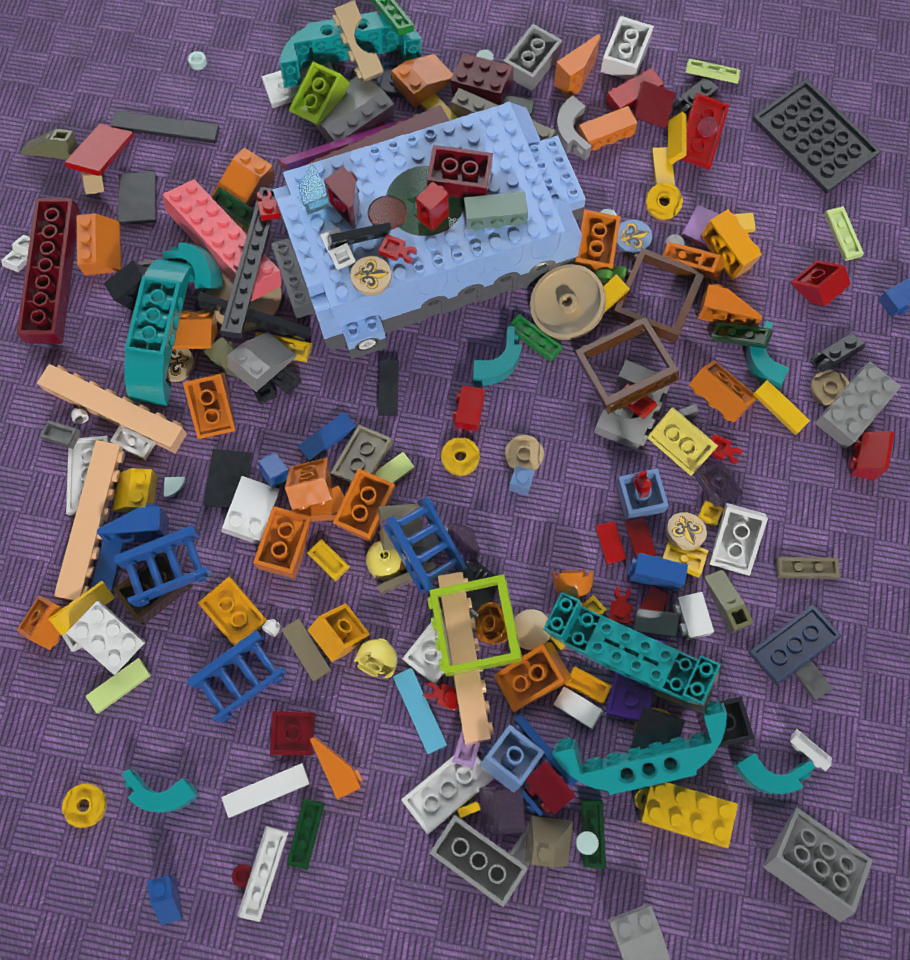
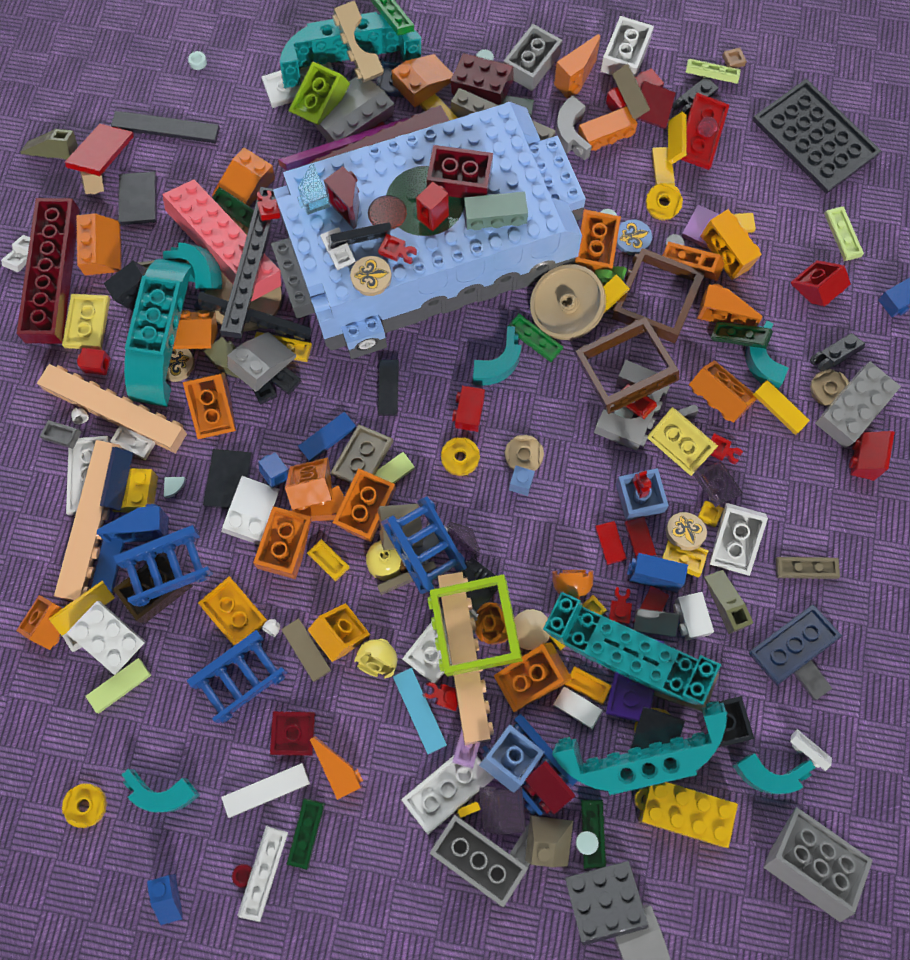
(86, 321): none -> light yellow tile
(93, 361): none -> red brick
(116, 478): none -> dark blue tile
(606, 903): none -> plate
(631, 91): none -> dark tan tile
(734, 58): none -> medium nougat tile

